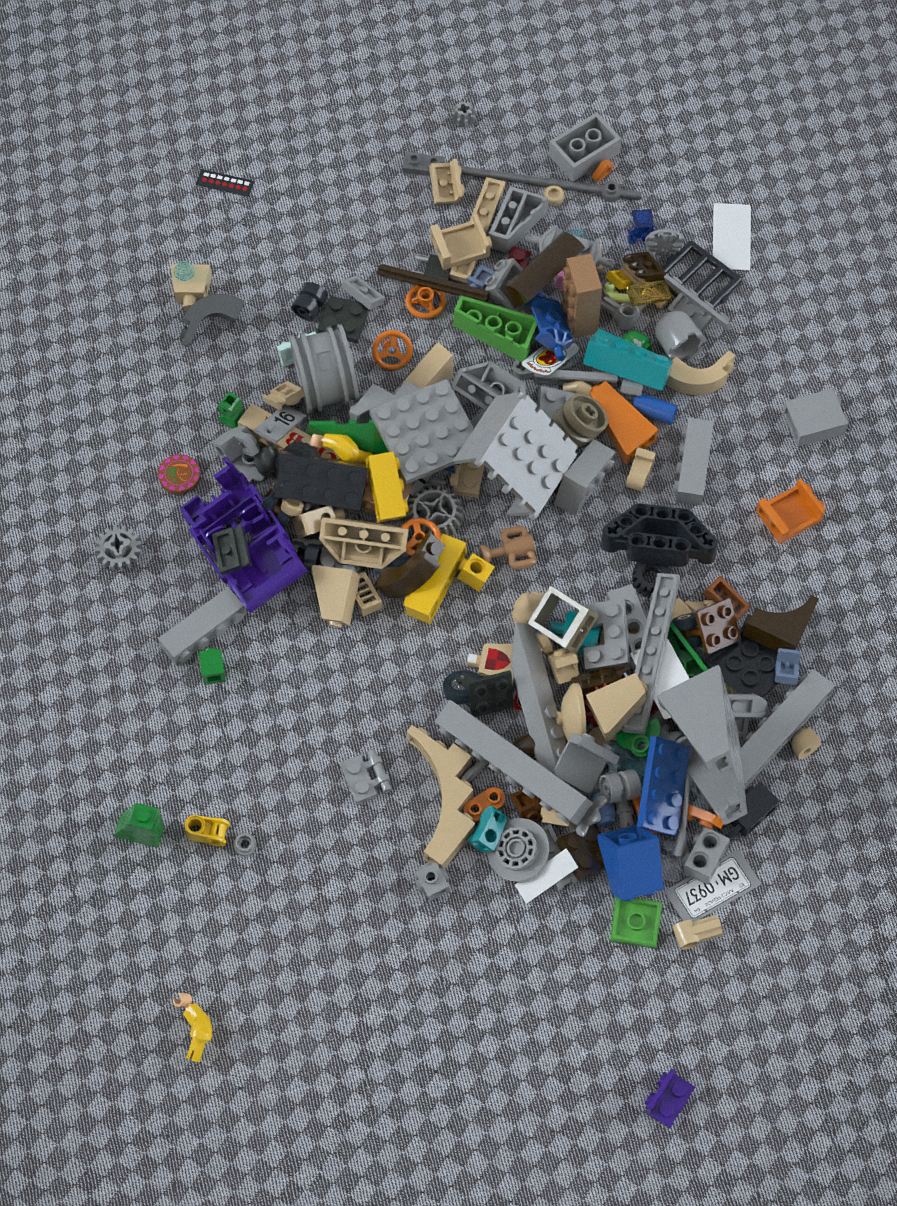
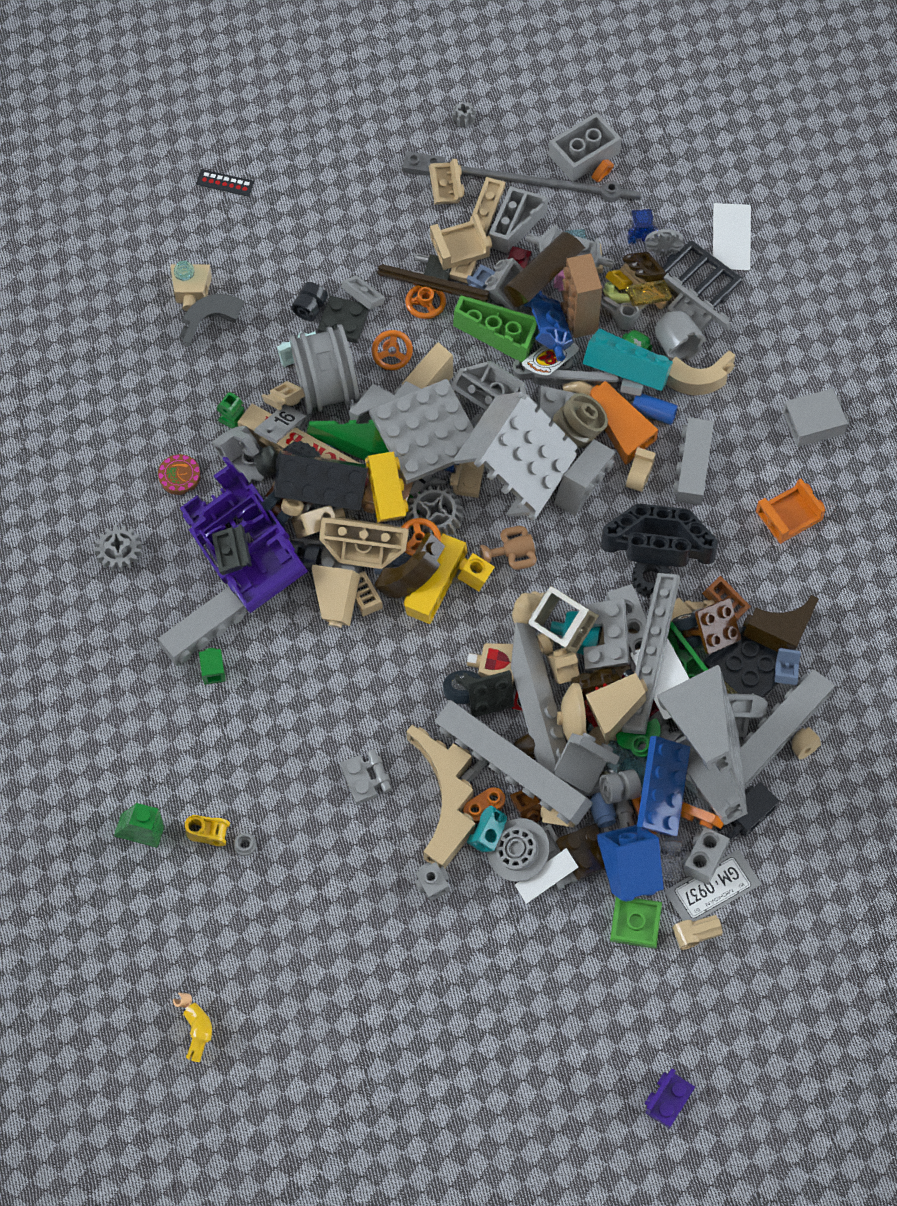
(342, 445): yellow arm -> none
(555, 195): tan tile -> none
(591, 816): light grey plate -> none
(681, 843): light grey piece -> none

